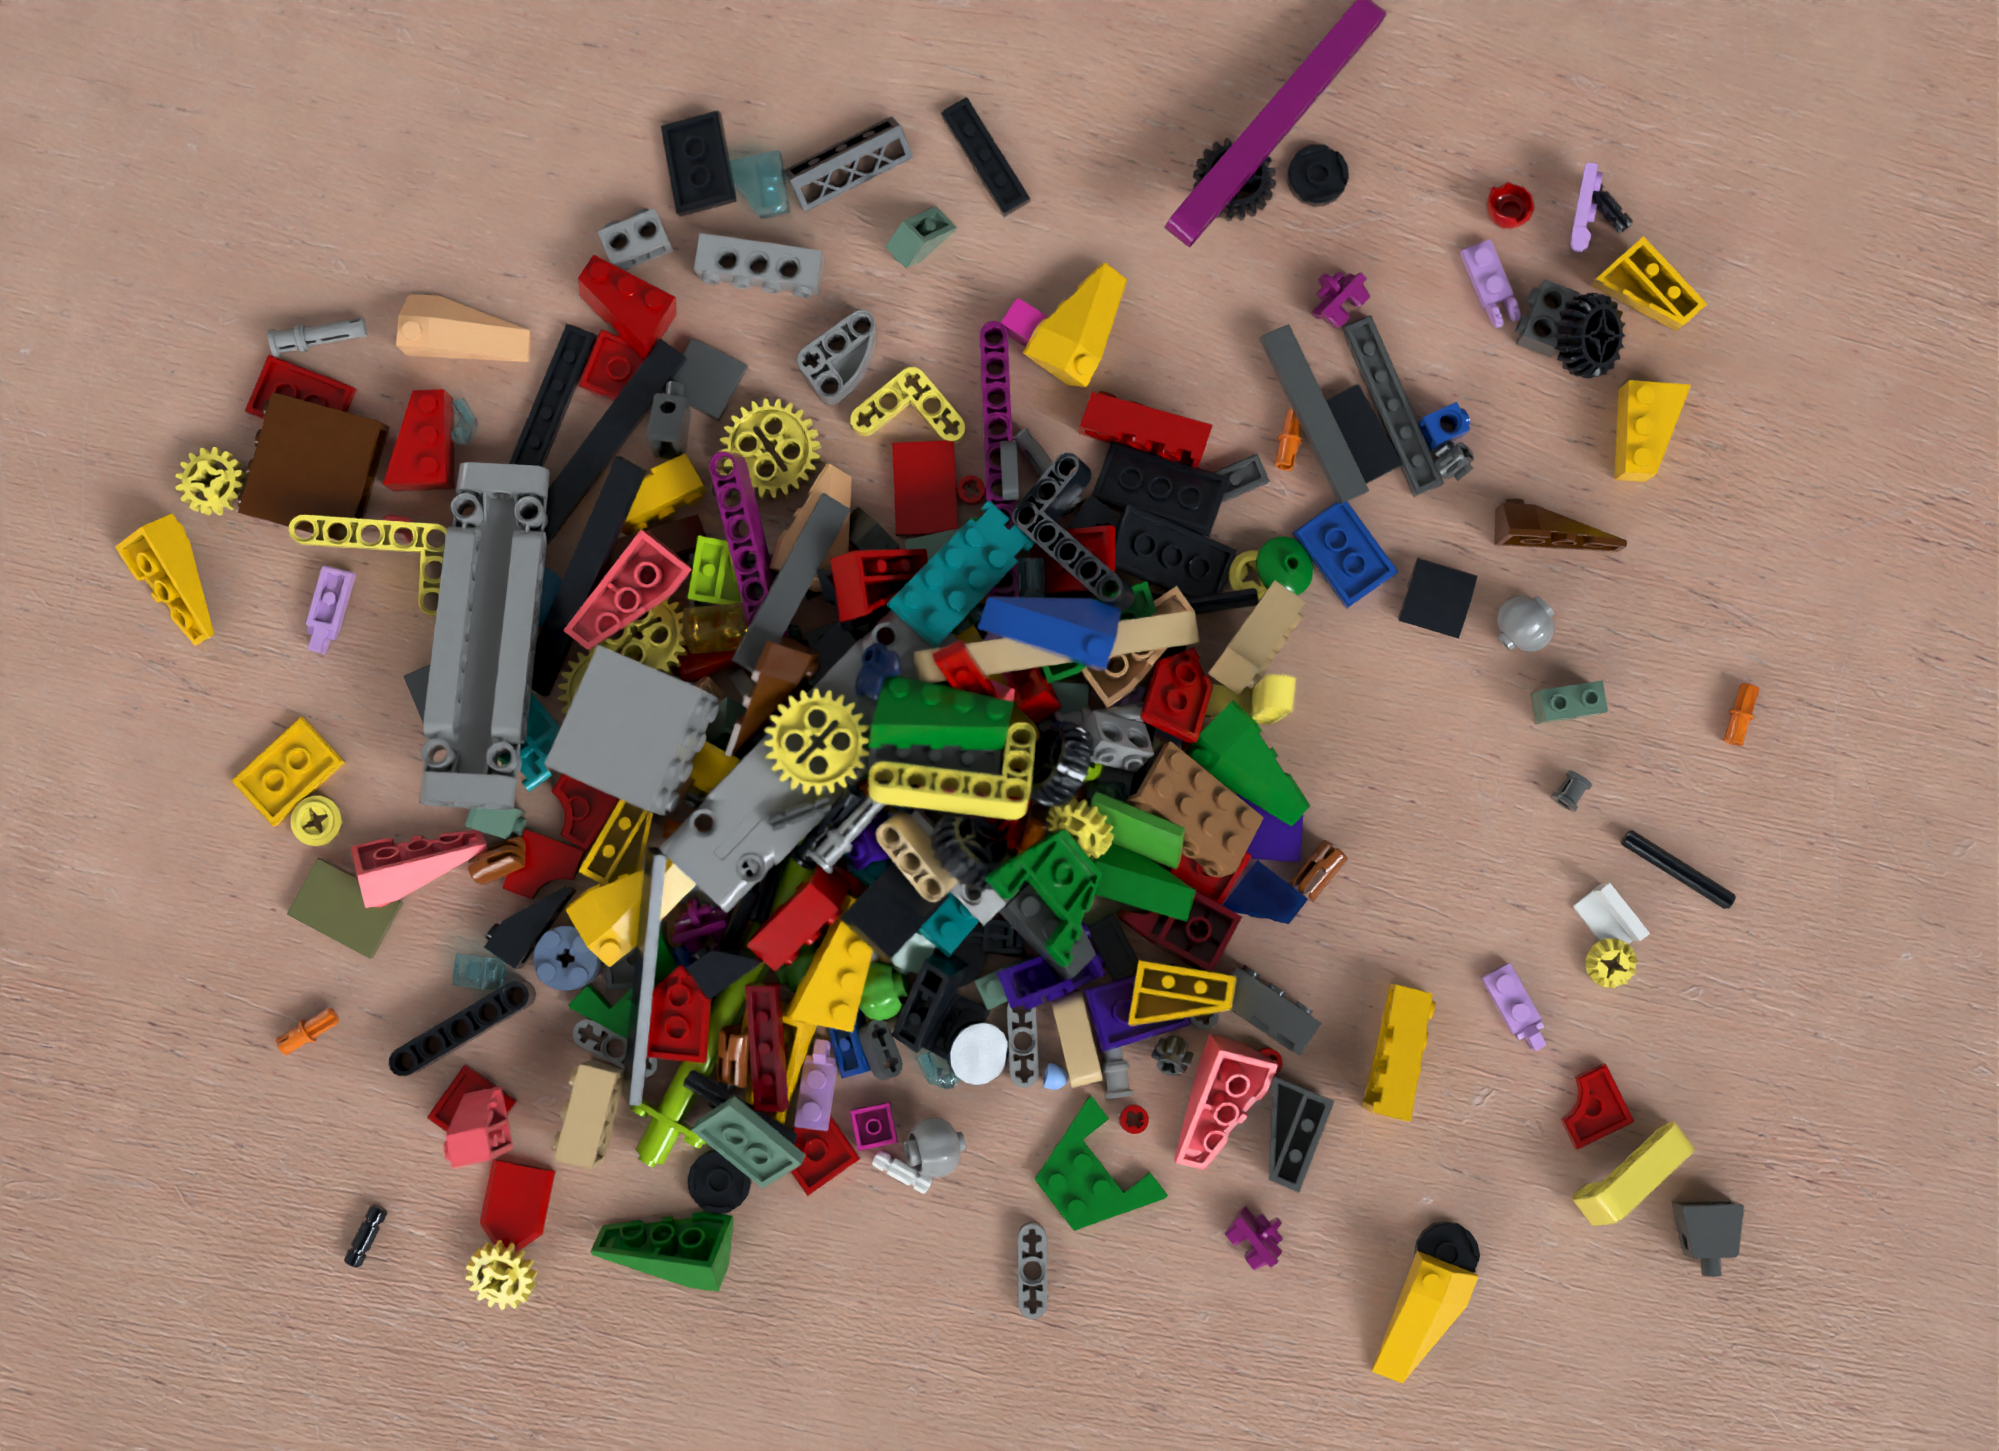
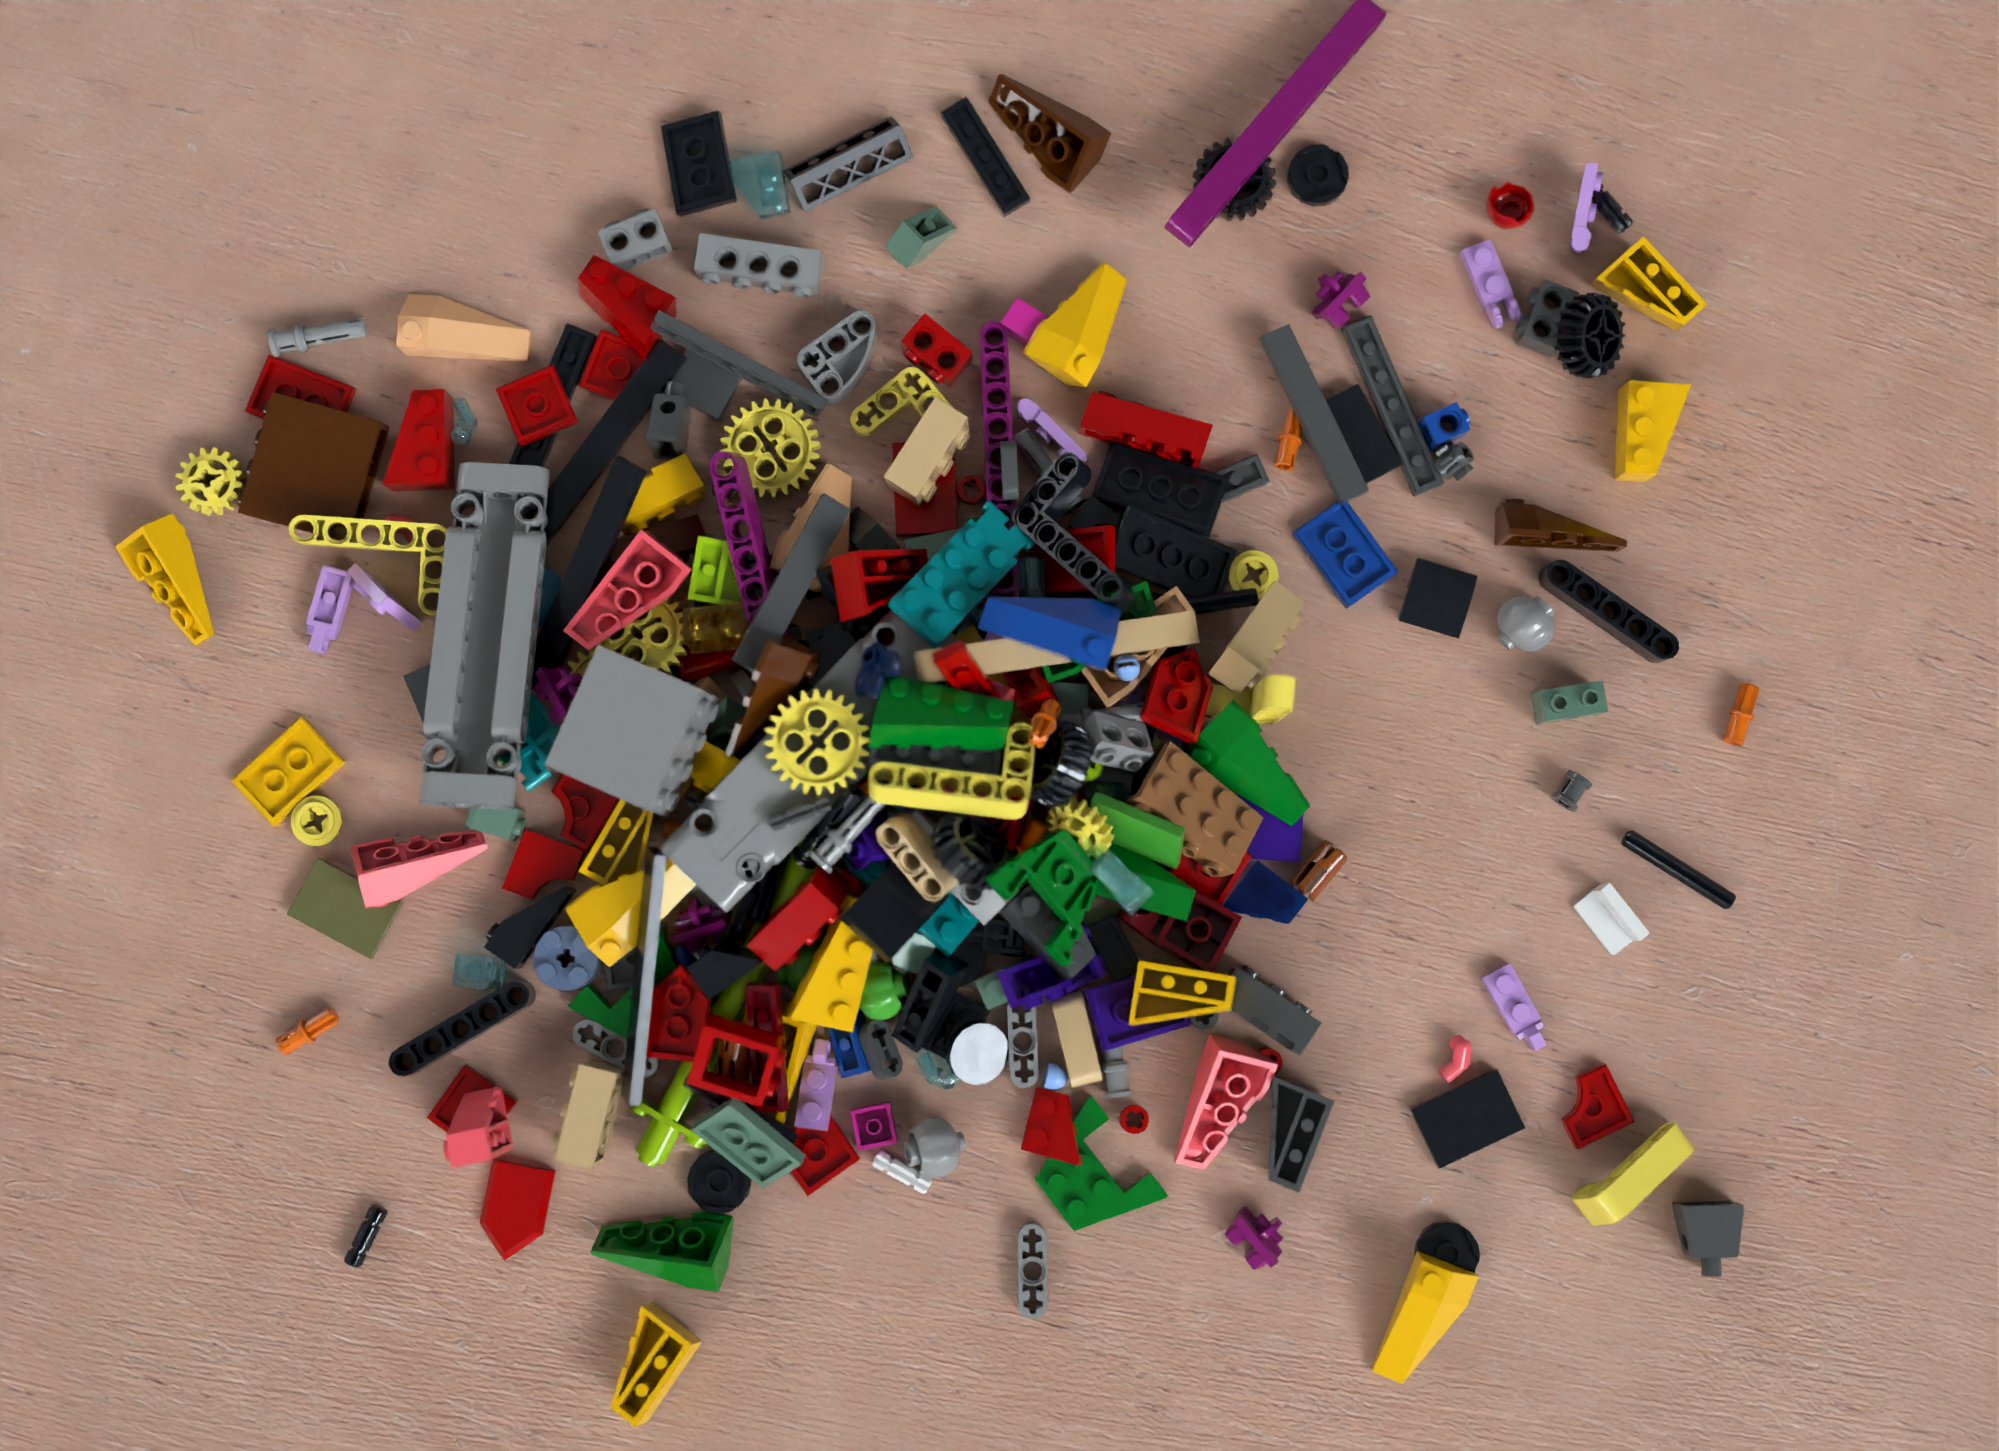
(381, 598): none -> lavender wing
(498, 861): dark orange arm -> none
(501, 1275): light yellow gear -> none
(537, 405): none -> red tile
(559, 688): none -> magenta hips
(653, 1364): none -> yellow wedge
(738, 363): none -> dark grey tile
(745, 1035): none -> red window
(928, 452): none -> tan brick
(942, 346): none -> red brick
(1044, 722): none -> orange axle
(1048, 429): none -> lavender hinge
(1051, 1127): none -> red wing
(1057, 135): none -> reddish brown wedge
(1126, 887): none -> clear light blue piece
(1127, 673): none -> light blue hinge
(1172, 1055): dark grey gear -> none
(1273, 564): green dish -> none
(1399, 1053): yellow wedge -> none
(1460, 1060): none -> coral arm
(1467, 1118): none -> black tile
(1607, 950): light yellow gear -> none
(1623, 611): none -> black beam

